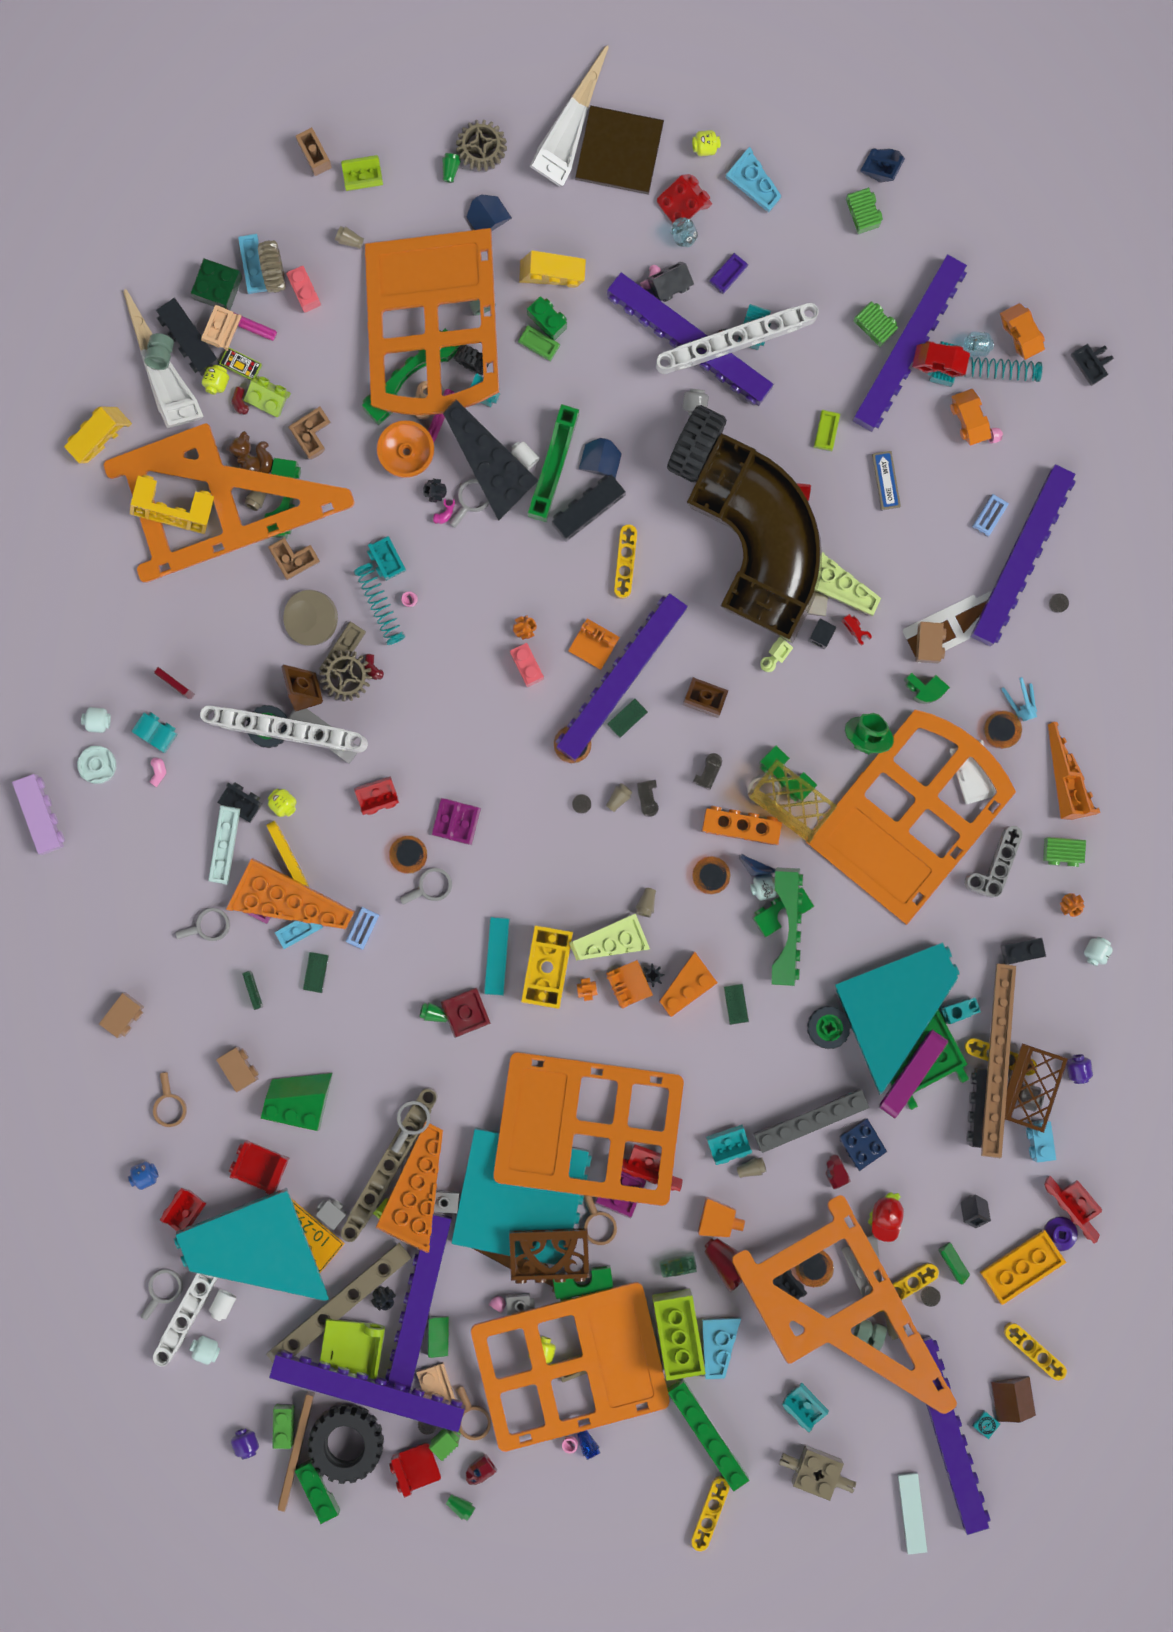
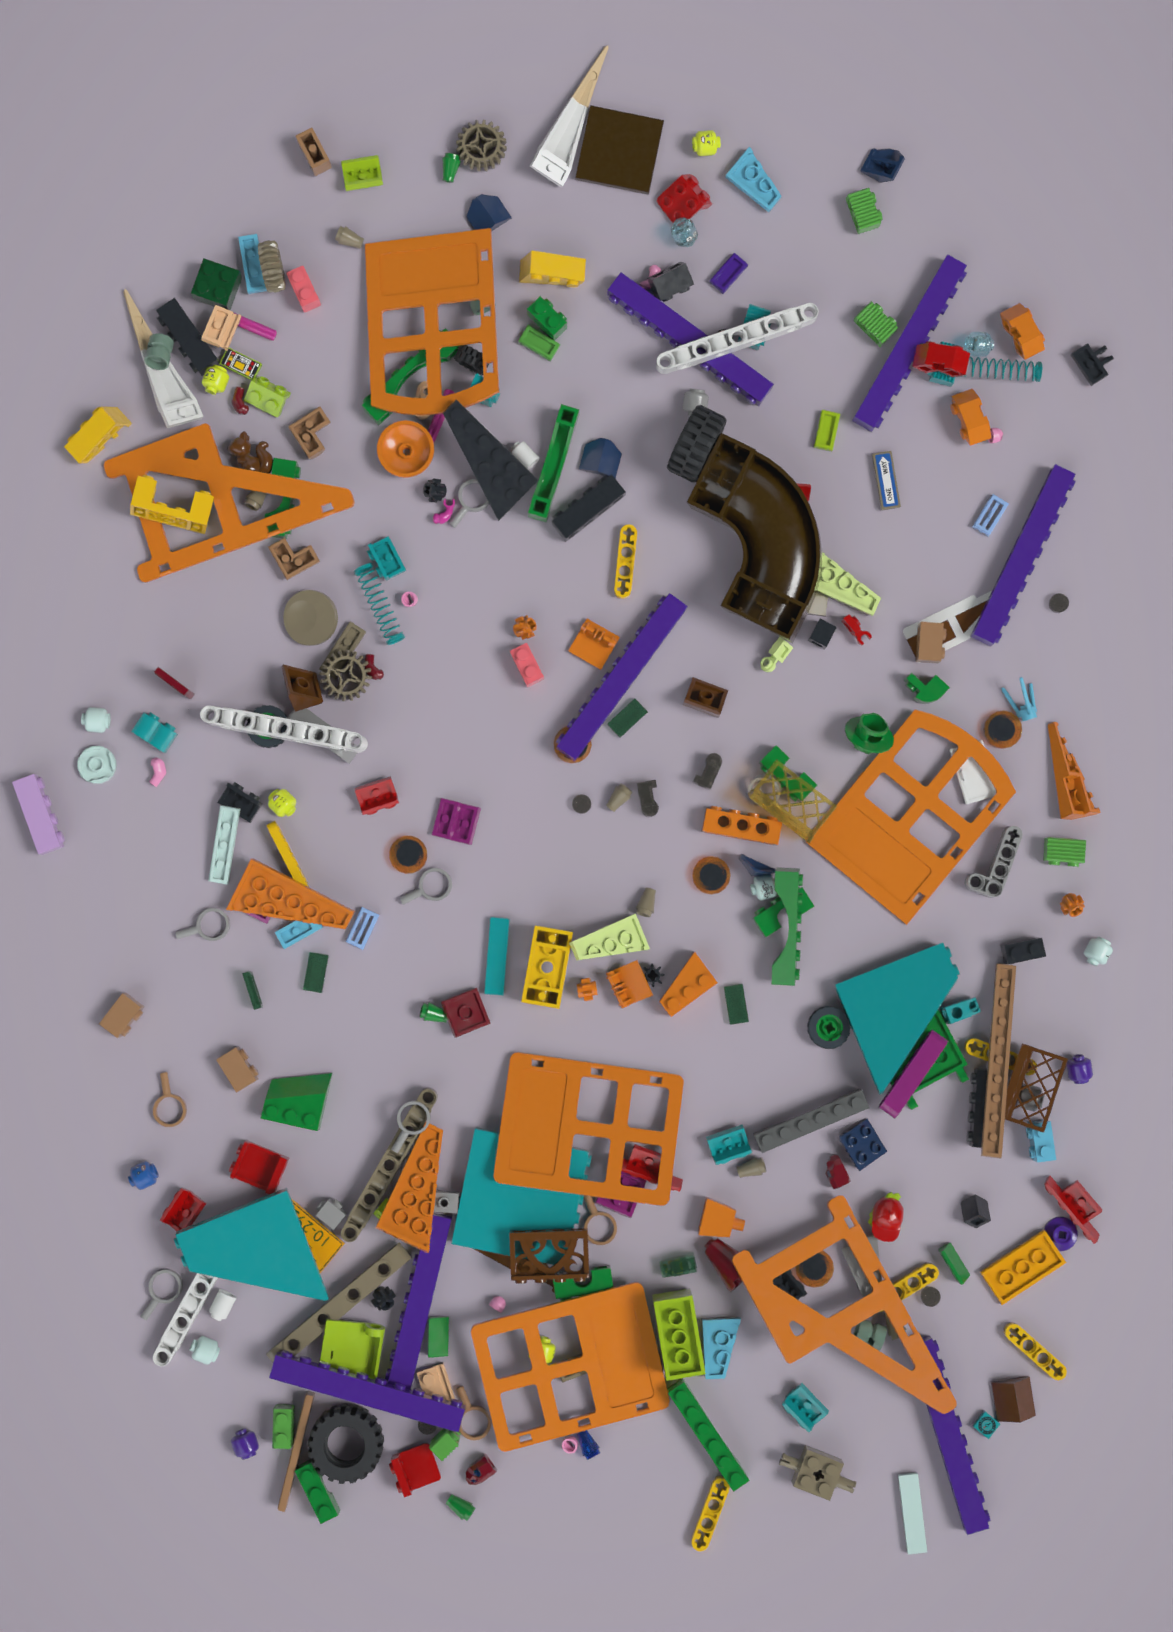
(519, 1303): light grey brick -> none

